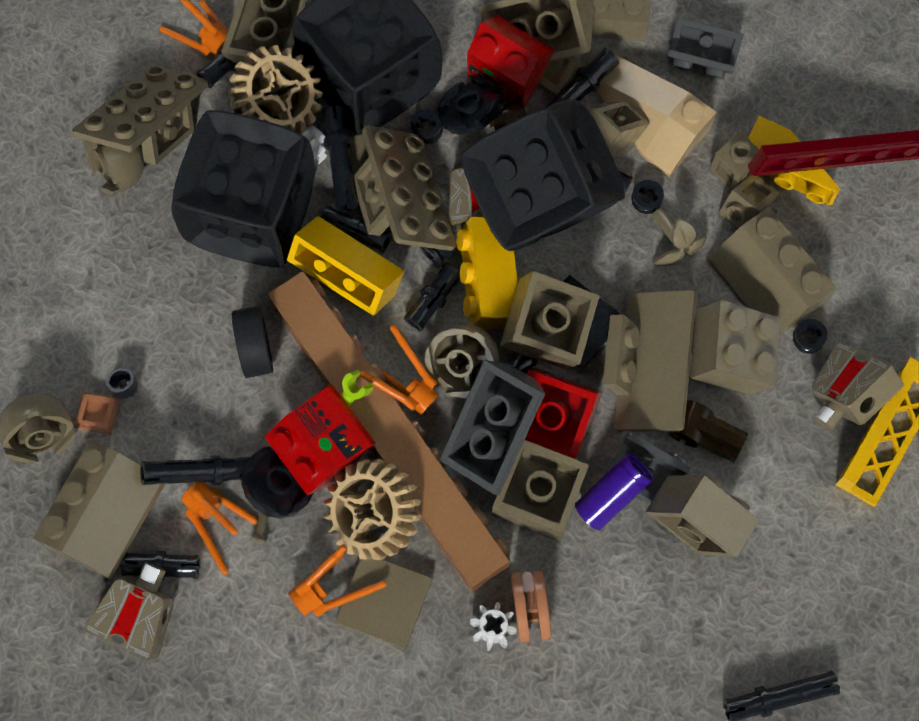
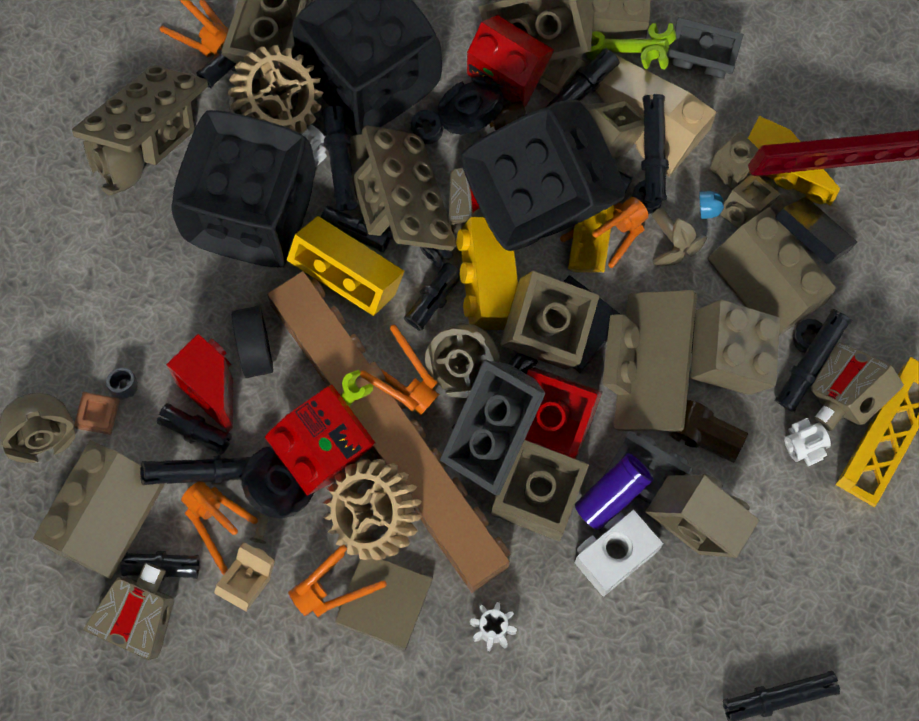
(194, 428): none -> black pin
(205, 377): none -> red slope
(245, 577): none -> tan bracket
(531, 604): nougat head -> none
(588, 252): none -> yellow plate
(626, 218): none -> orange plant
(636, 539): none -> white brick
(649, 48): none -> lime bar
(654, 148): none -> black pin
(710, 204): none -> dark azure hinge
(807, 442): none -> white gear
(812, 361): none -> black pin
(816, 230): none -> black tile

